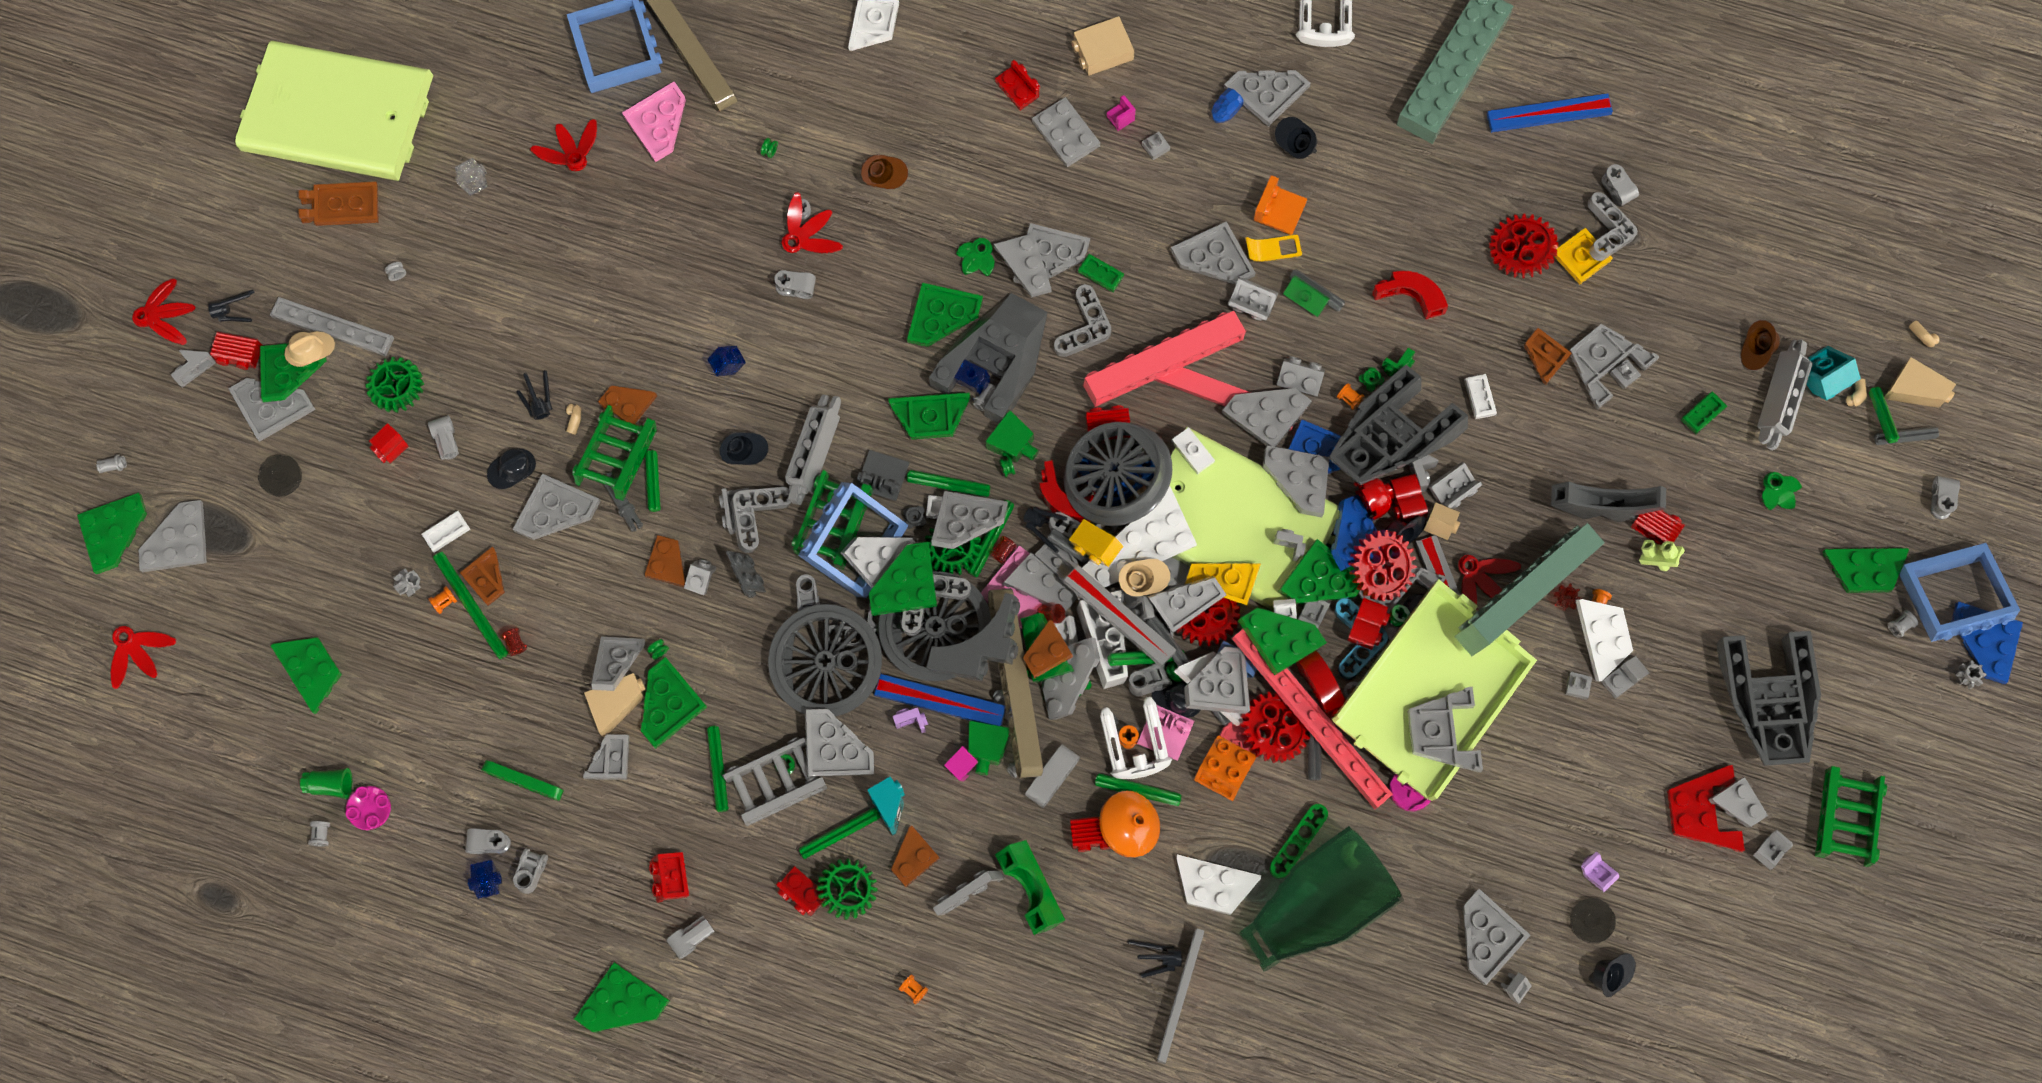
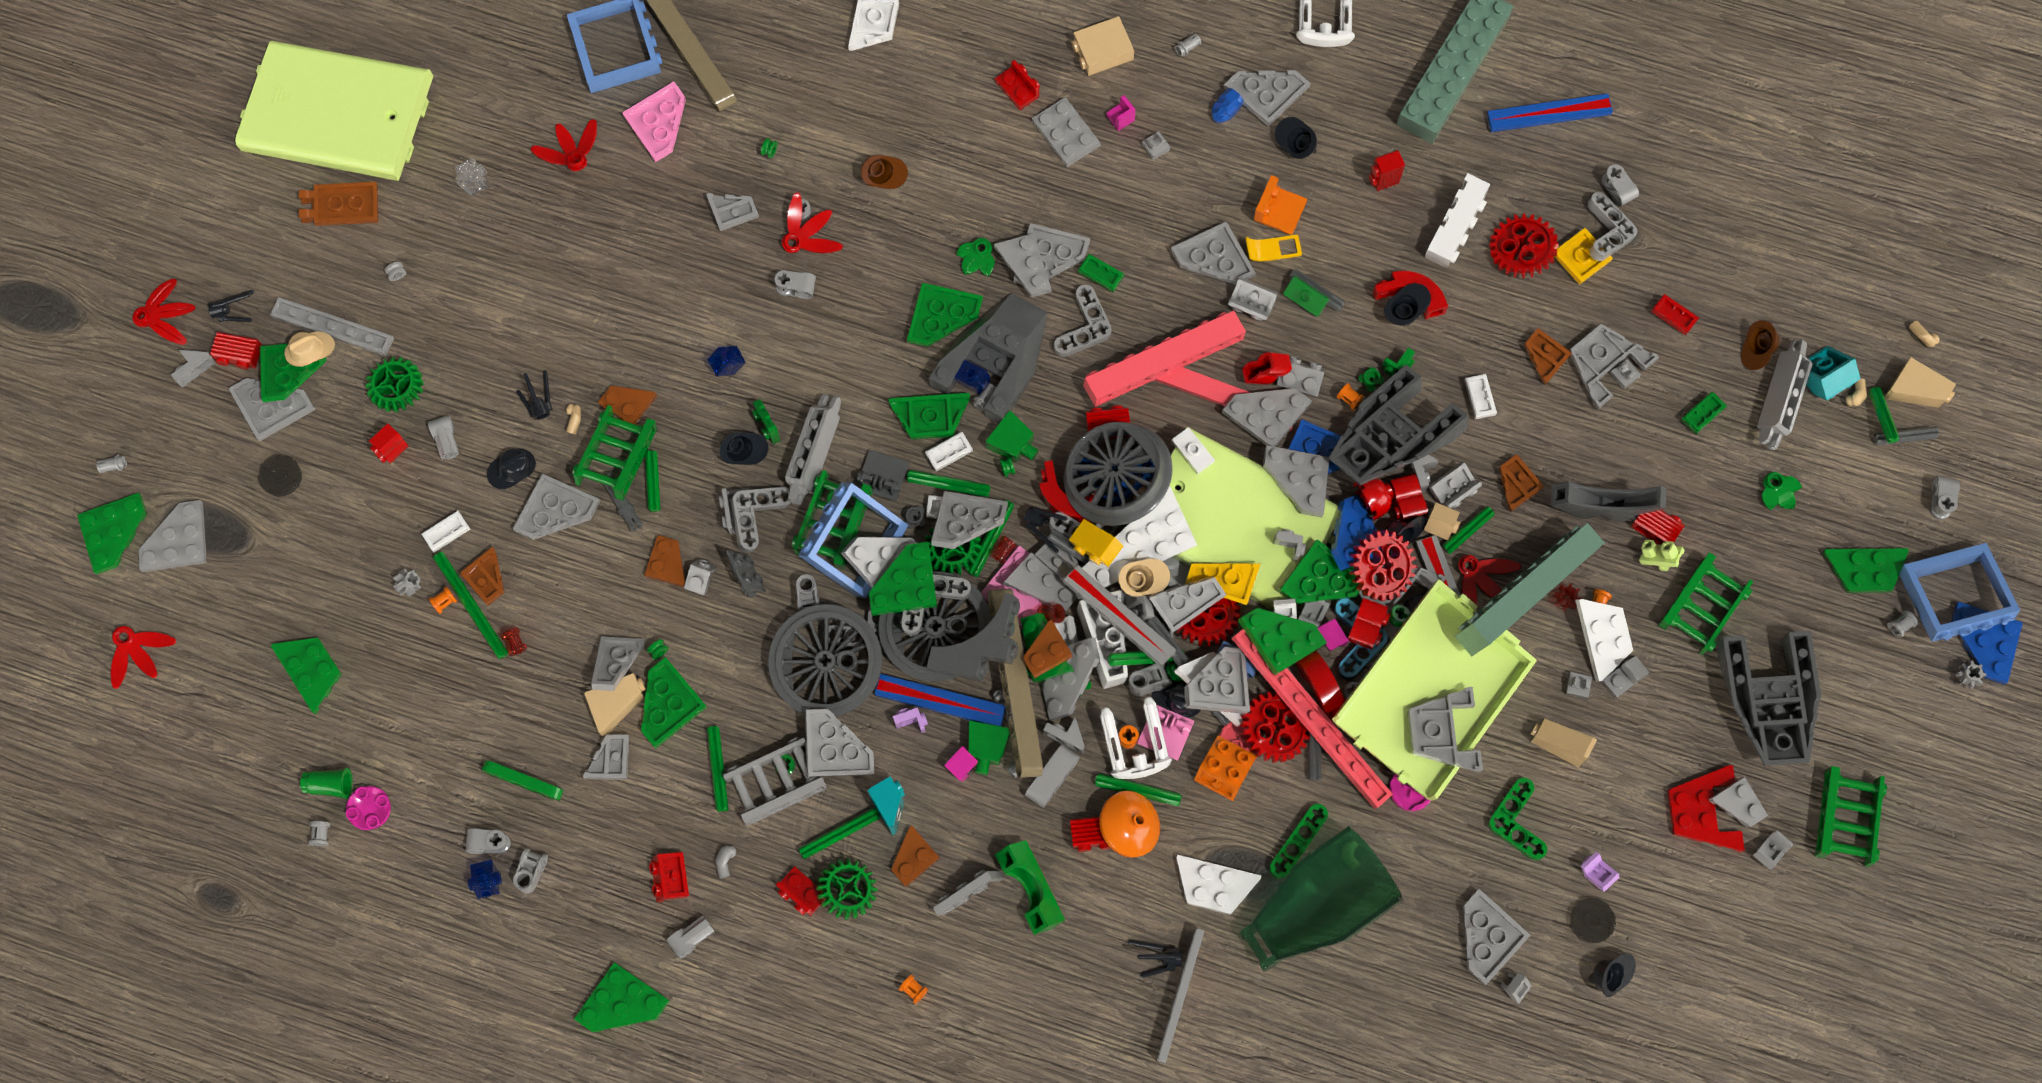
(722, 858): none -> light grey arm
(732, 210): none -> light grey wing
(761, 414): none -> green wing
(949, 451): none -> white plate
(1070, 739): none -> light grey slope
(1182, 48): none -> light grey pin
(1267, 368): none -> red brick
(1333, 635): none -> dark pink panel
(1387, 170): none -> red brick
(1407, 304): none -> black piece
(1458, 221): none -> white wedge
(1468, 530): none -> green axle
(1509, 817): none -> green beam
(1518, 482): none -> dark orange wing
(1563, 742): none -> tan slope
(1675, 314): none -> red plate
(1684, 601): none -> green fence

